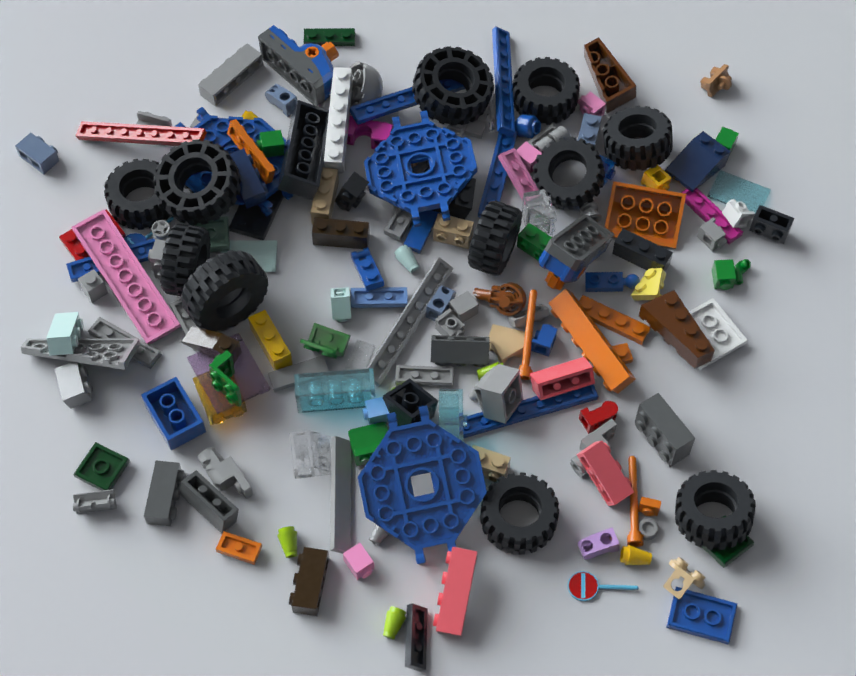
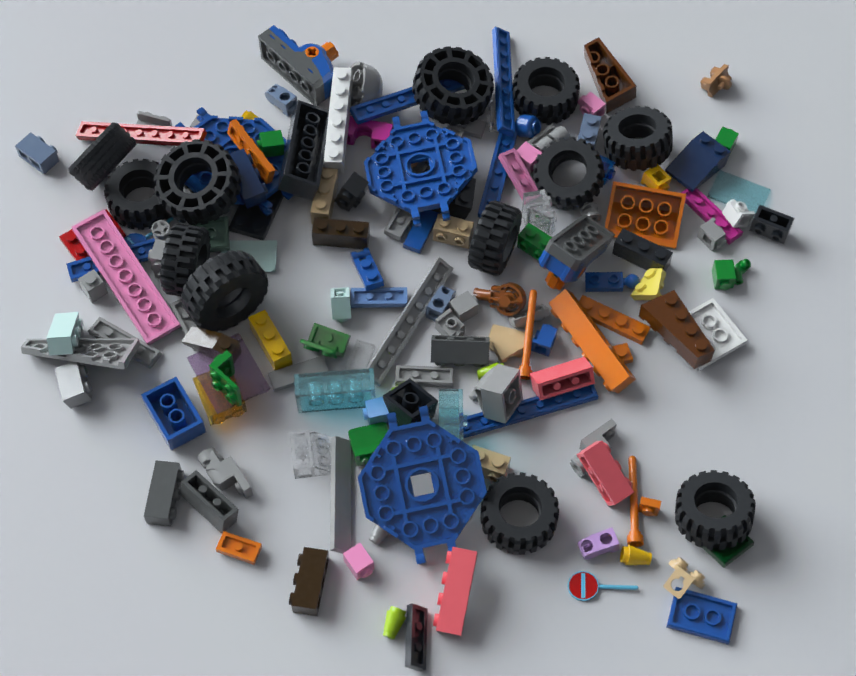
(94, 501): light grey hinge -> none
(101, 467): dark green plate -> none
(102, 156): none -> black tyre
(230, 74): light grey brick -> none
(288, 540): lime cone -> none
(336, 36): dark green plate -> none
(406, 258): light aqua cone -> none
(594, 419): red leg -> none
(648, 528): light grey tile -> none
(664, 429): dark grey brick -> none

